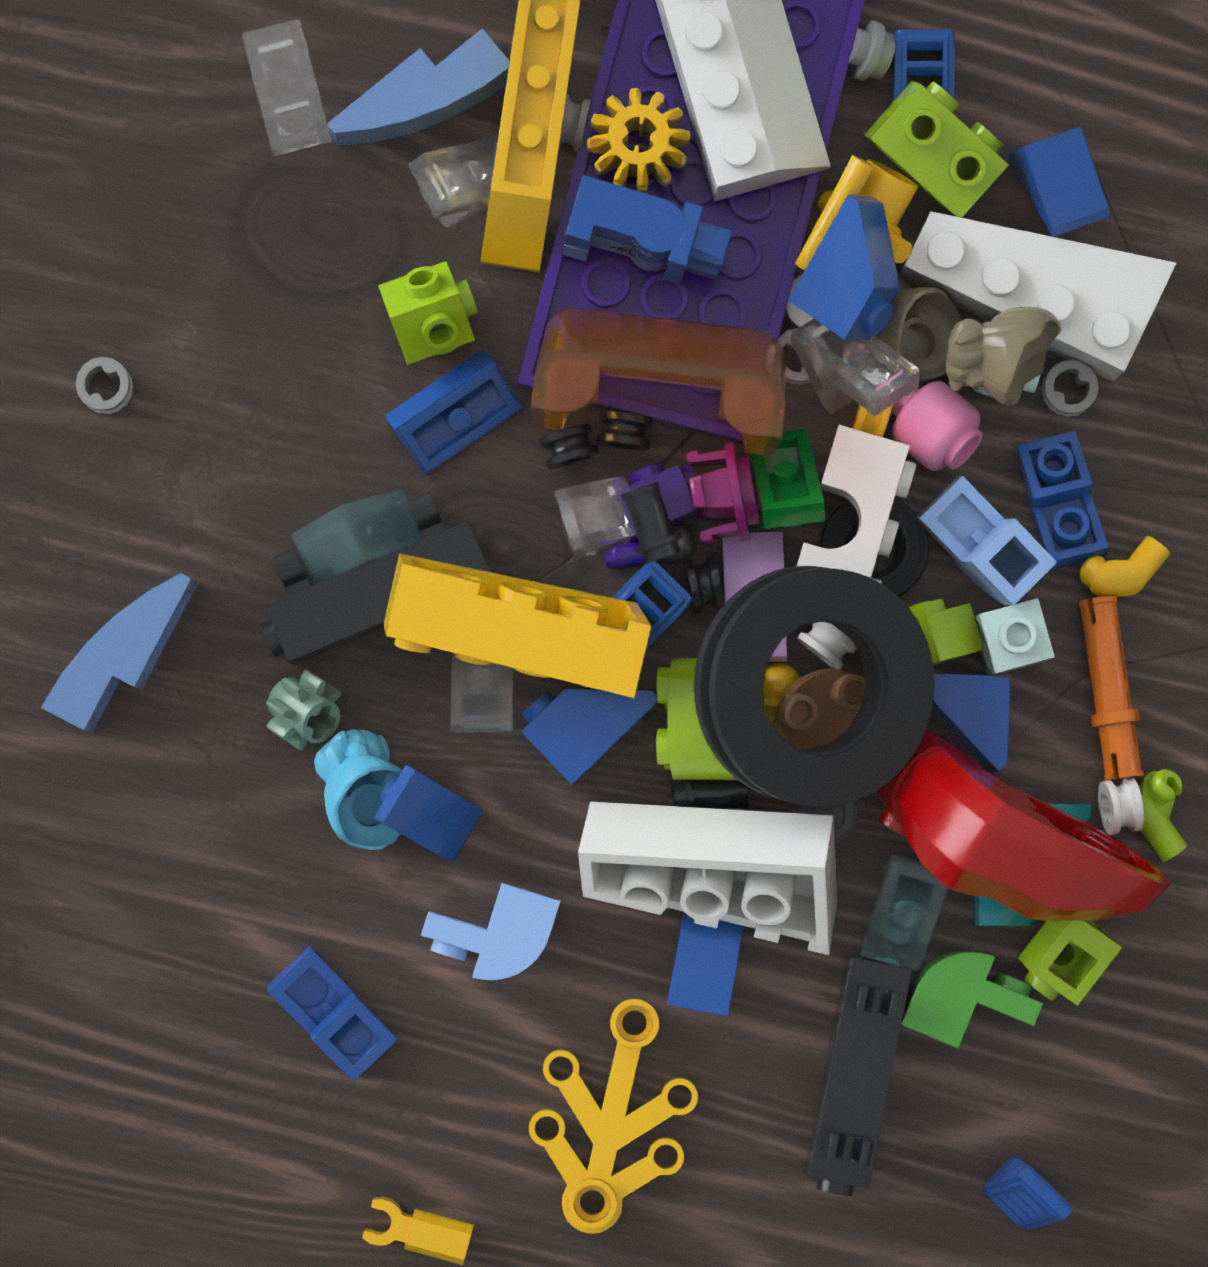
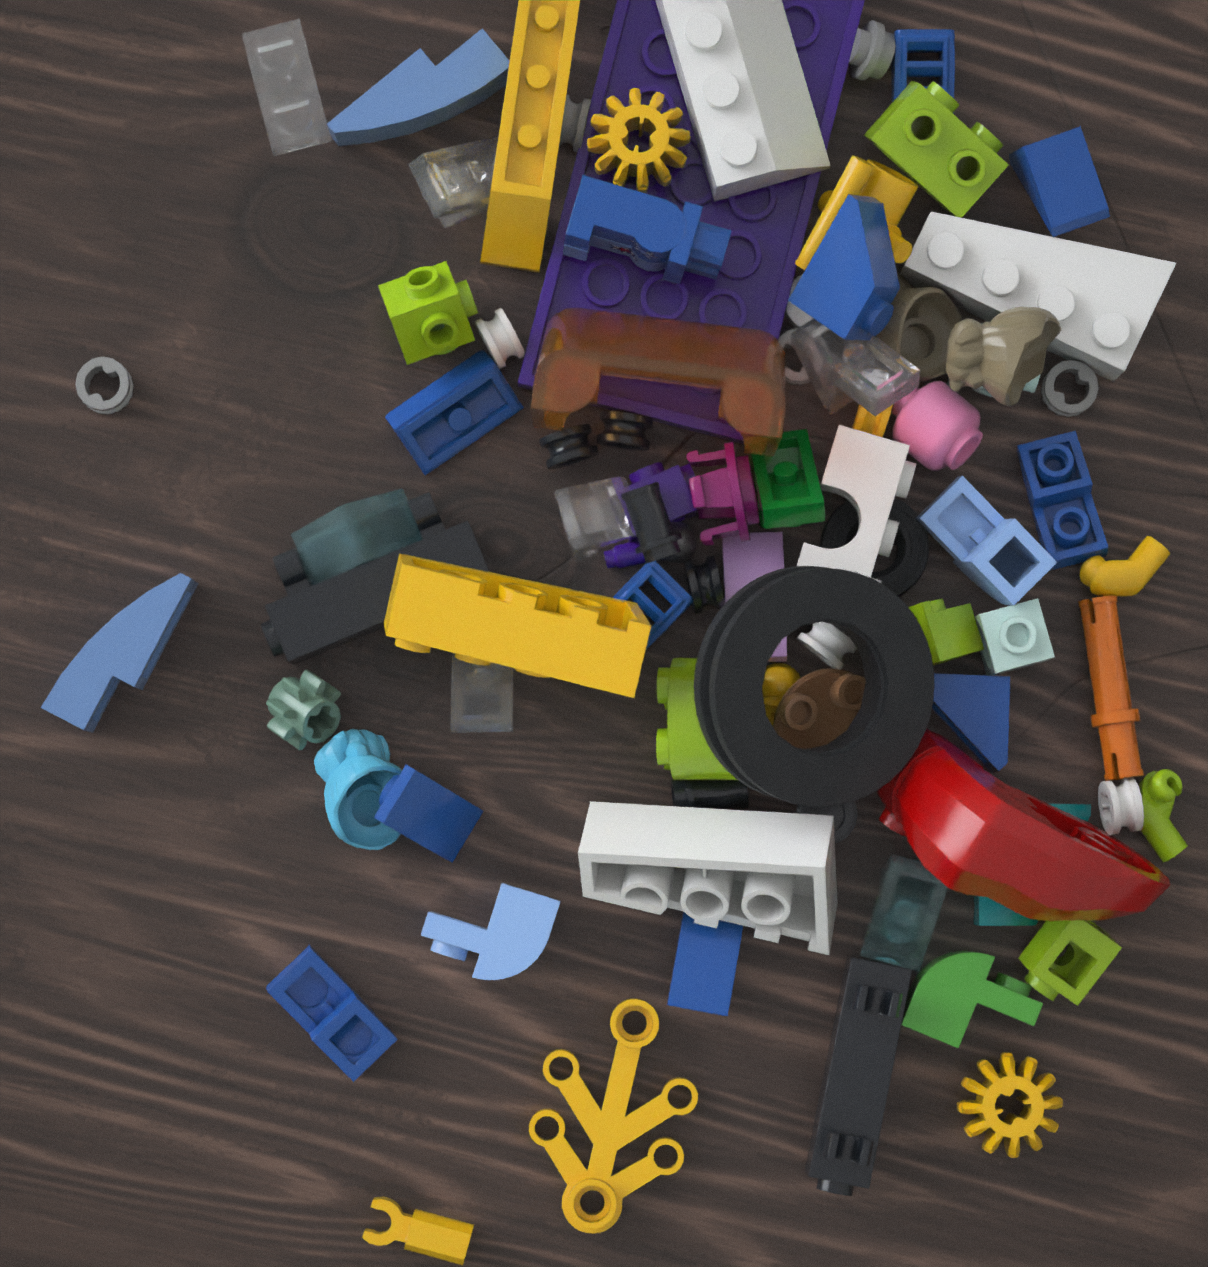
(500, 338): none -> white bush
(582, 726): blue slope -> none
(1013, 1125): none -> yellow gear
(1025, 1196): blue slope -> none

